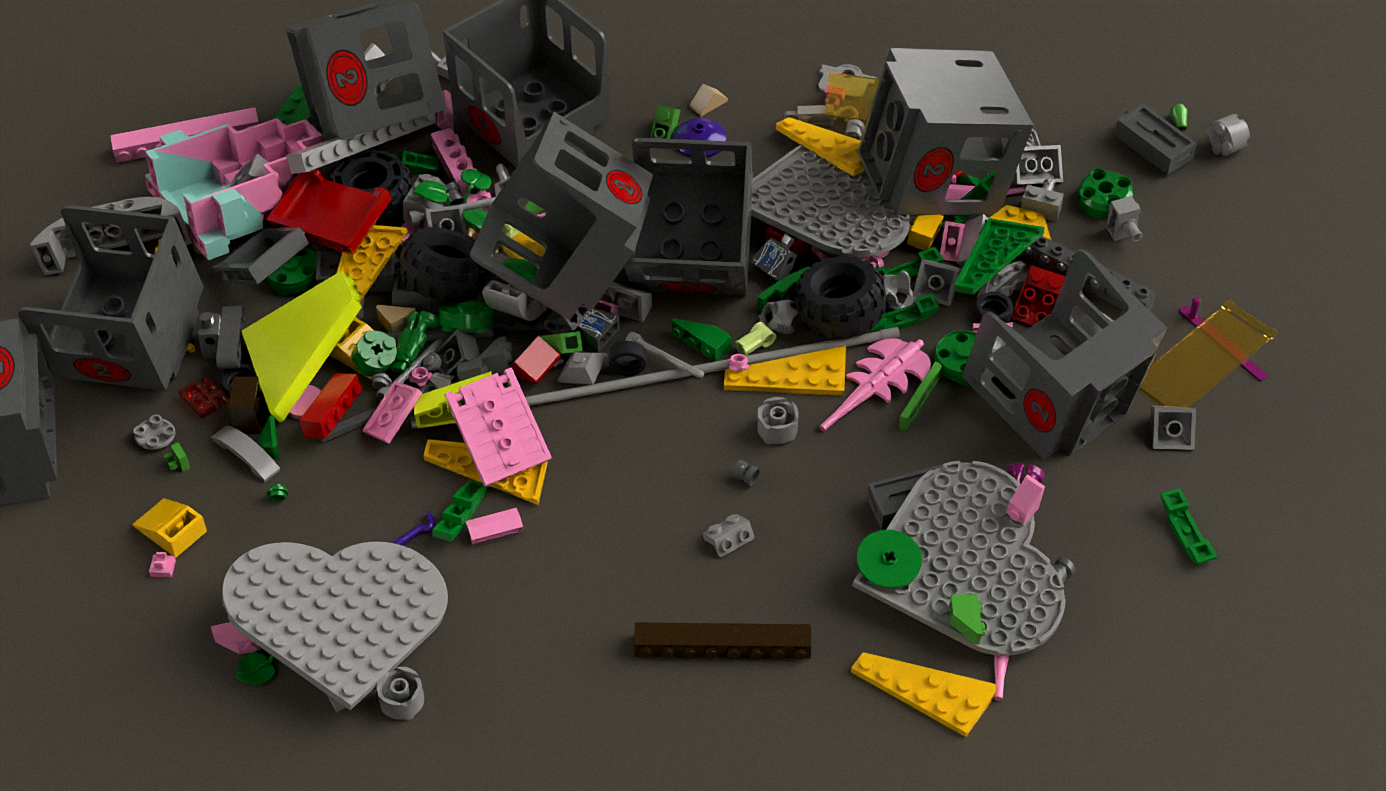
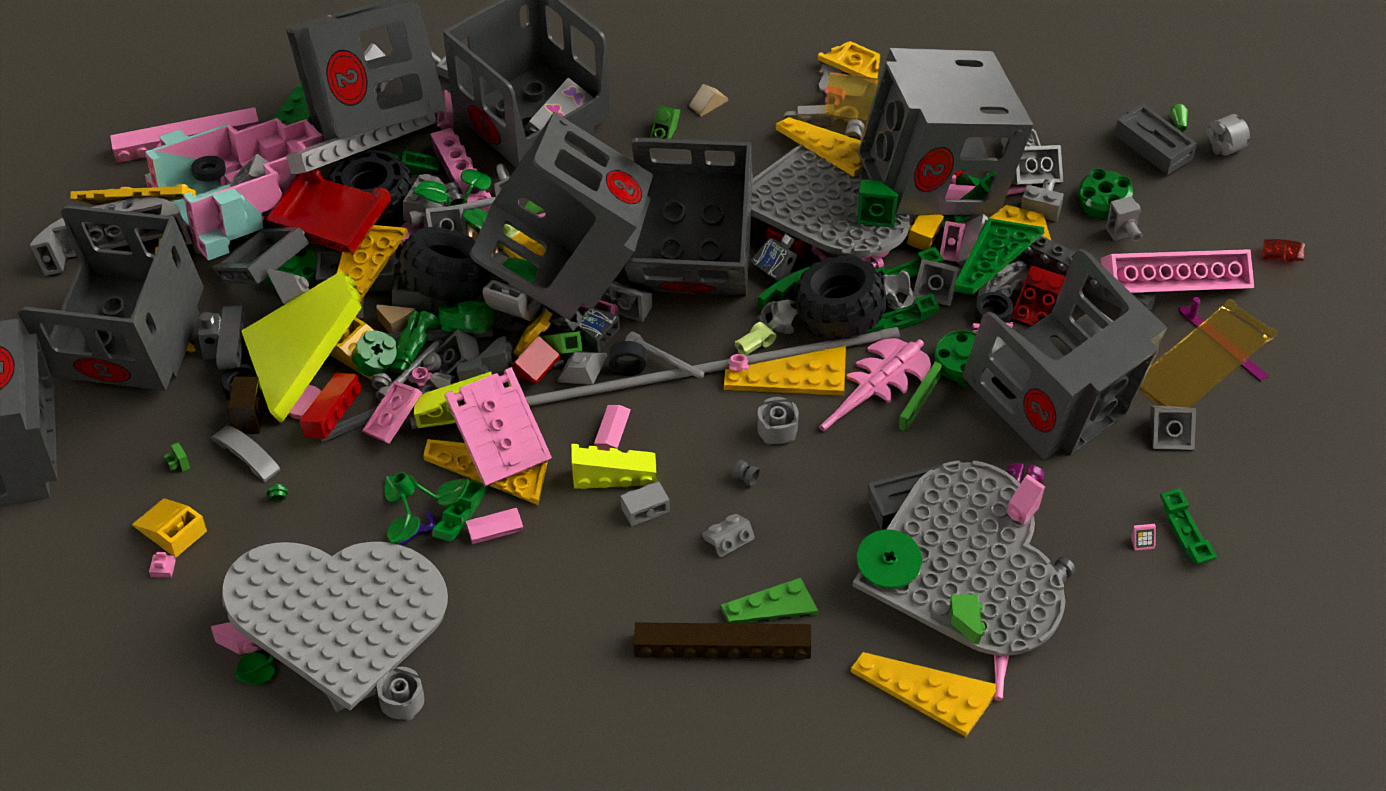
(101, 197): none -> yellow wing
(154, 433): light grey dish -> none
(198, 398): clear red plate -> none
(211, 174): none -> black tyre
(269, 439): green slope -> none
(288, 285): none -> light grey slope
(403, 486): none -> green plant
(540, 324): none -> yellow wing
(563, 101): none -> light grey slope
(611, 468): none -> neon yellow wedge
(612, 427): none -> bright pink piece
(645, 503): none -> light grey brick
(699, 130): dark purple dish -> none
(705, 338): green slope -> none
(780, 601): none -> bright green wing
(853, 60): none -> yellow wing
(876, 204): none -> green slope
(1144, 537): none -> slope
(1182, 270): none -> bright pink slope
(1287, 249): none -> clear red slope

